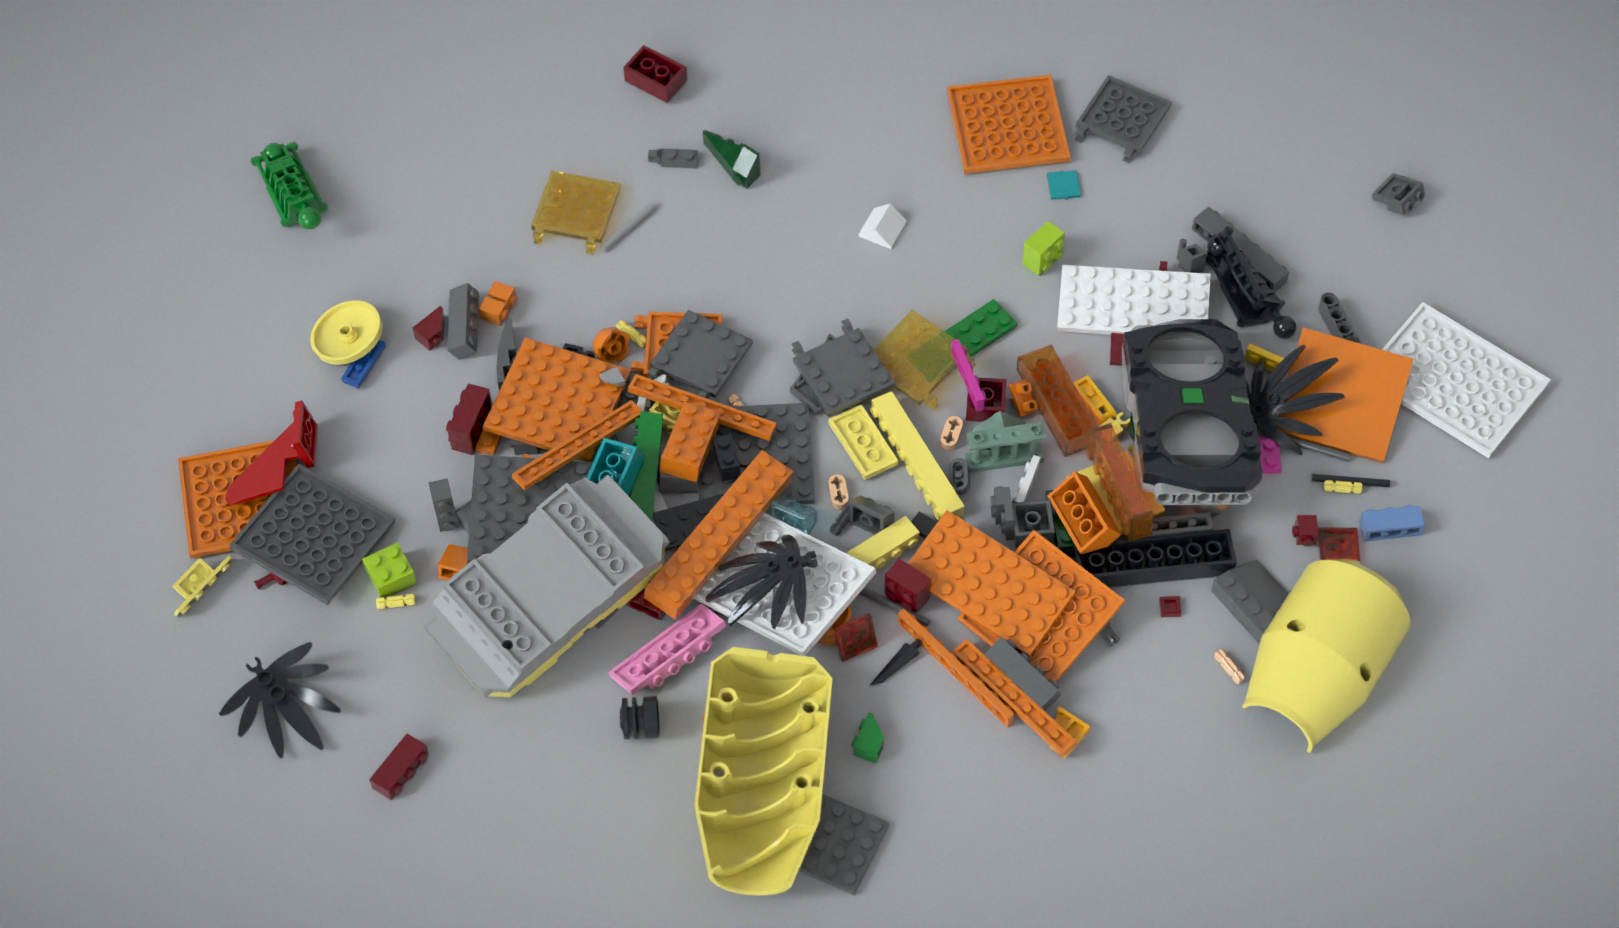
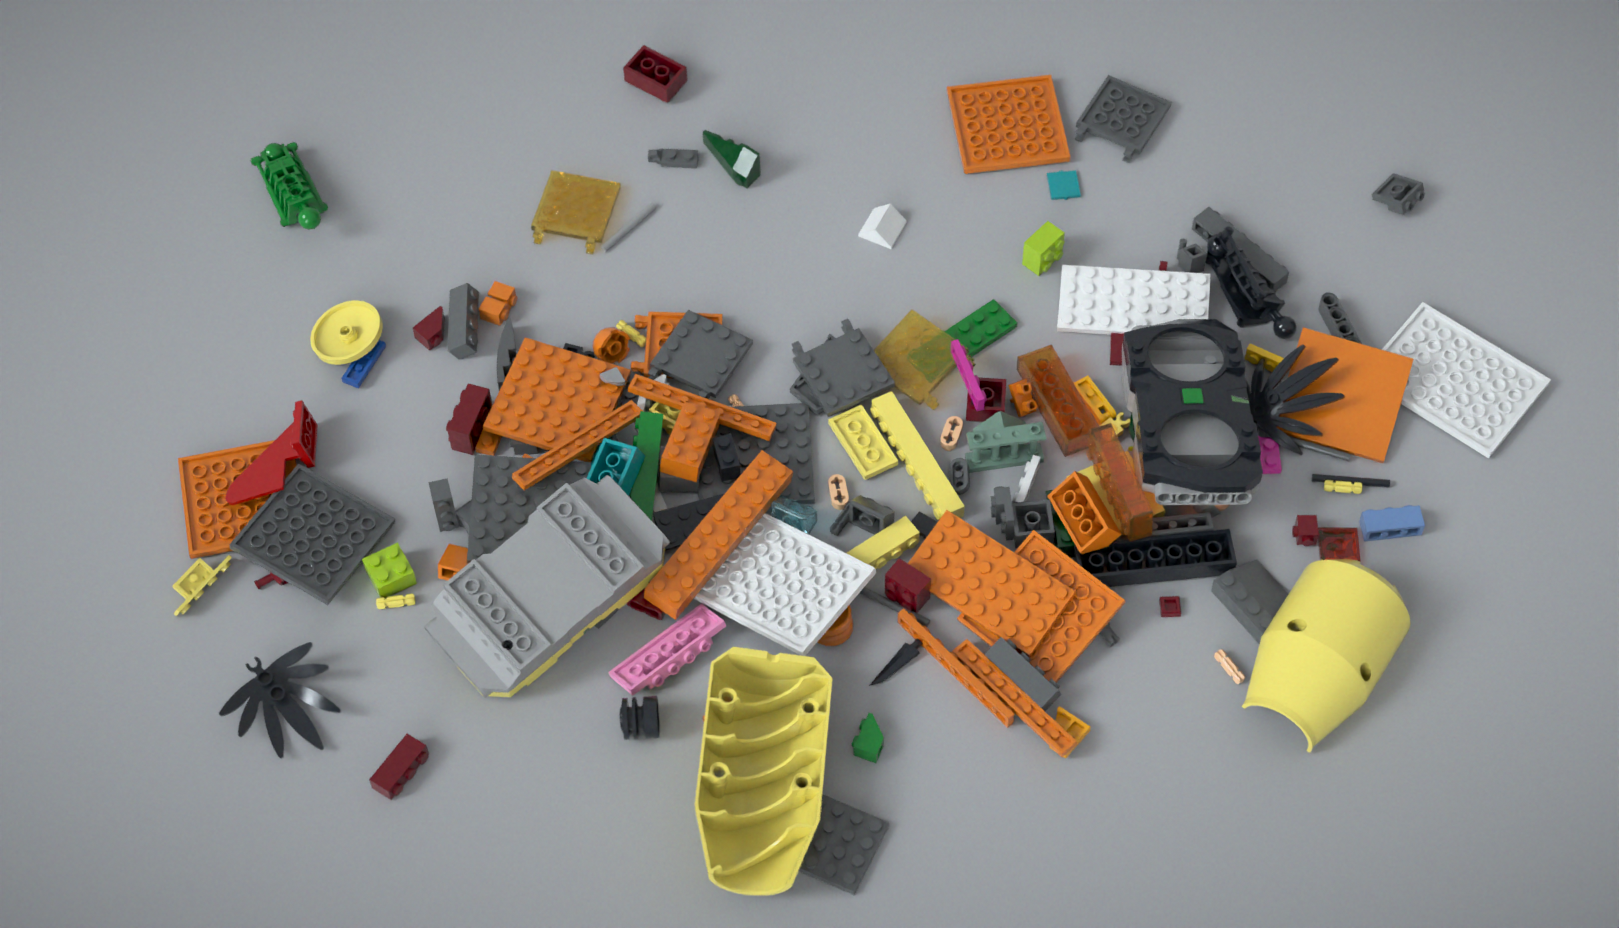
(784, 565): black plant -> none
(855, 637): clear red tile -> none

